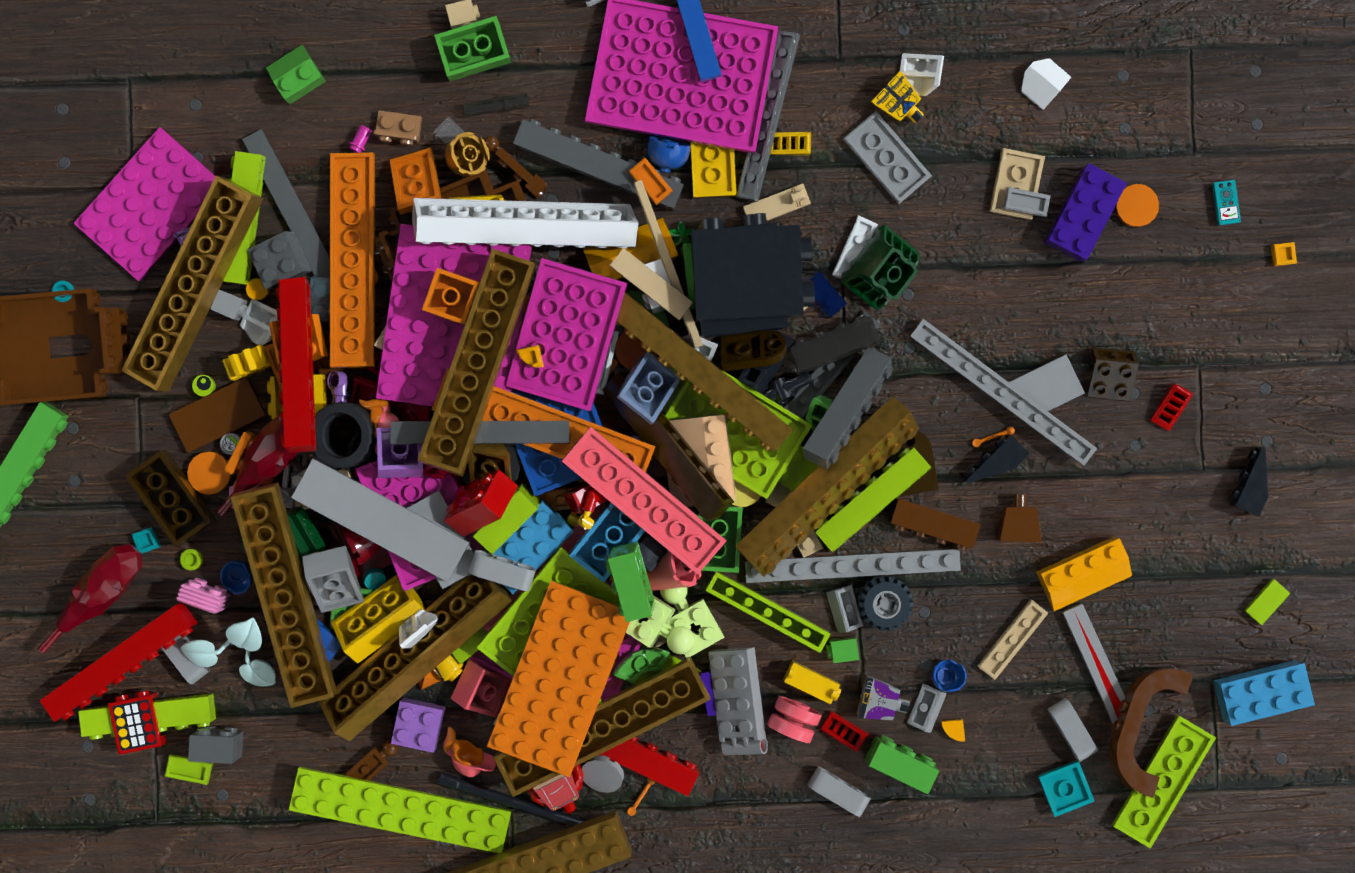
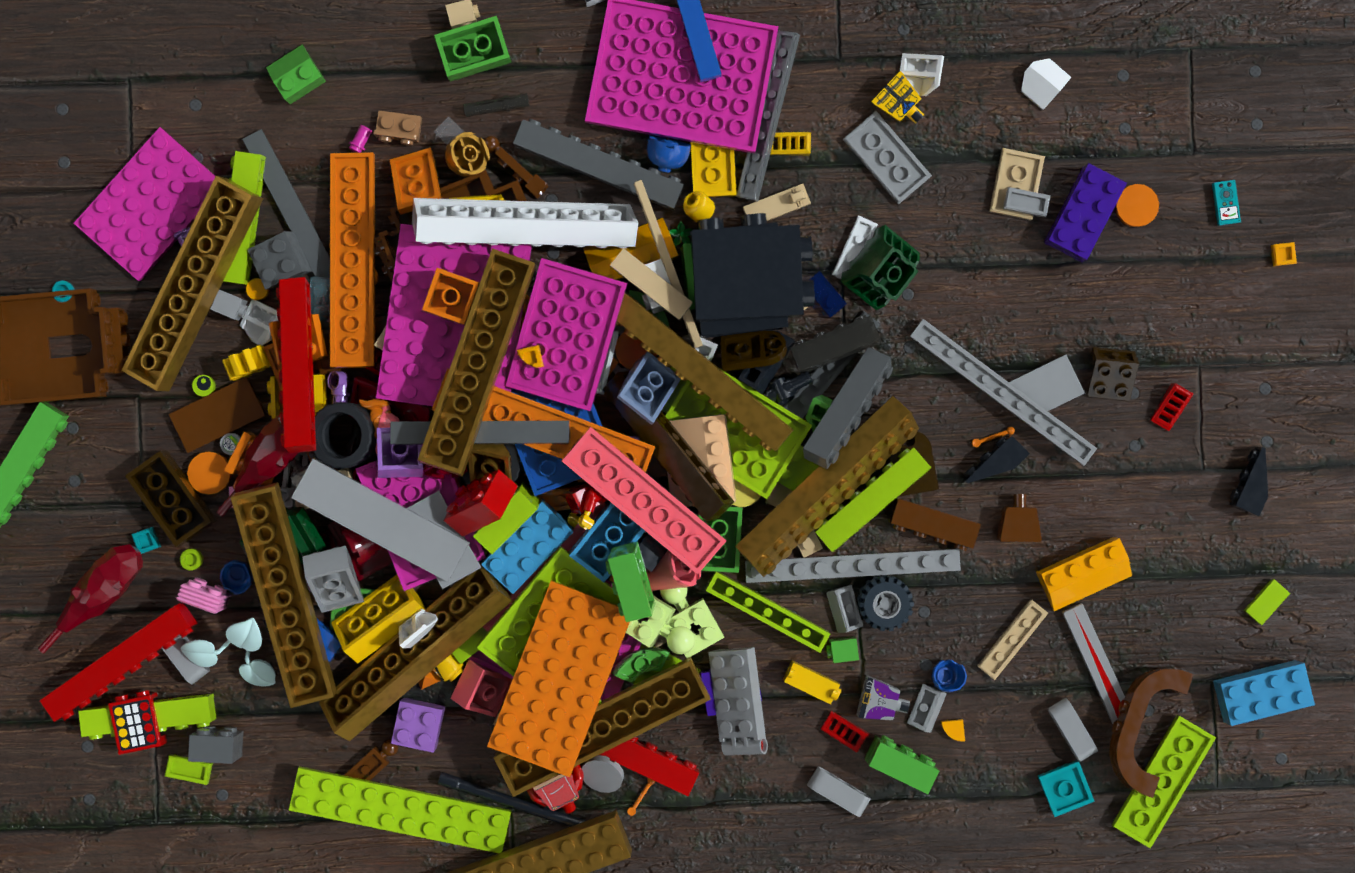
(374, 578): teal tile -> none
(467, 757): orange hair -> none
(502, 570): light grey beam -> none
(654, 184): orange tile -> none
(698, 206): none -> yellow head
(794, 719): coral wheel -> none

